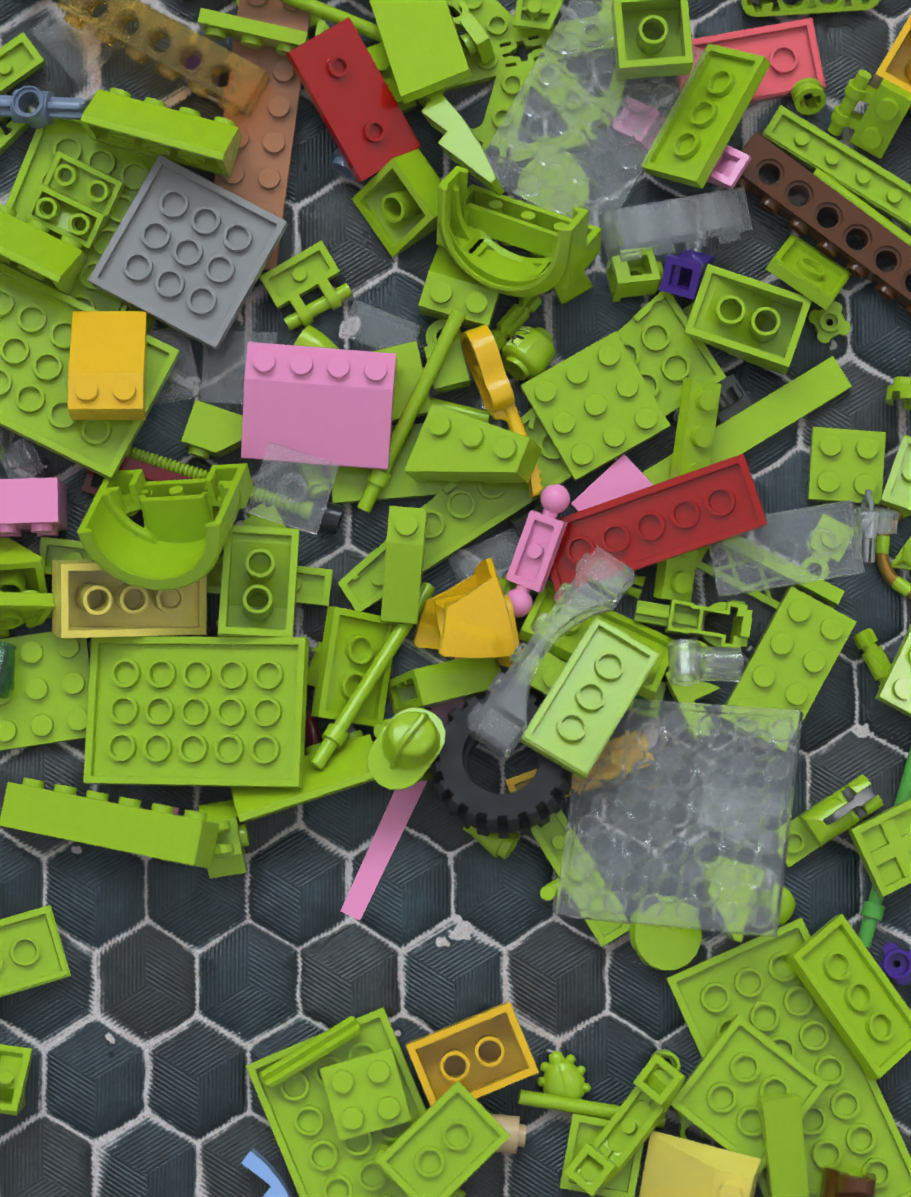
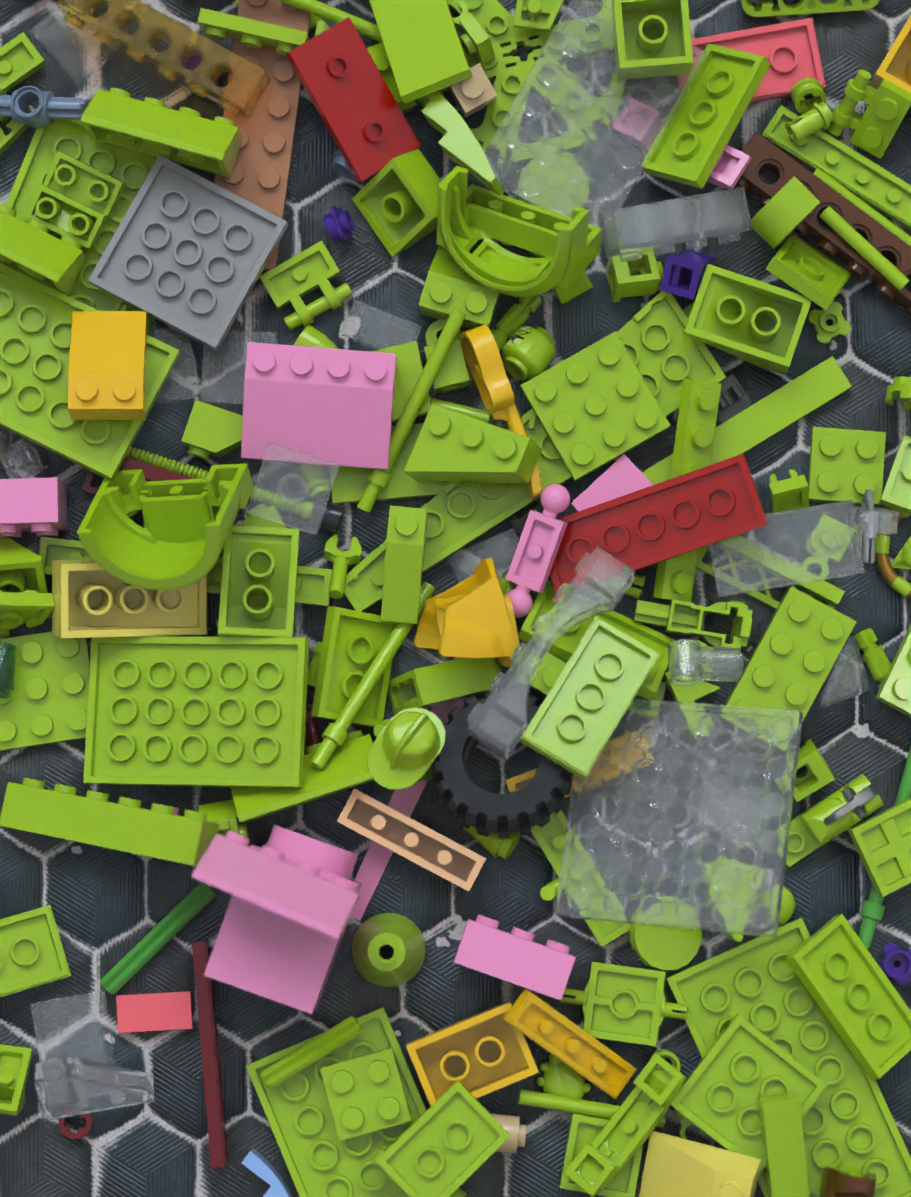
(74, 1028): none -> clear tile
(82, 1131): none -> dark red bush
(85, 1086): none -> clear slope
(154, 1011): none -> coral tile
(157, 937): none -> bright green axle
(210, 1056): none -> dark red tile
(274, 953): none -> bright pink container
(278, 885): none -> bright pink slope
(339, 224): none -> dark purple plate
(340, 561): none -> lime bar
(402, 936): none -> lime cone
(411, 839): none -> light nougat brick
(473, 92): none -> tan brick
(515, 957): none -> bright pink brick
(570, 1043): none -> yellow tile
(625, 1003): none -> lime plate
(784, 213): none -> lime brick
(788, 493): none -> lime tile
(816, 118): none -> lime pin
(816, 771): none -> lime brick
(846, 677): none -> clear slope
(864, 248): none -> lime bar

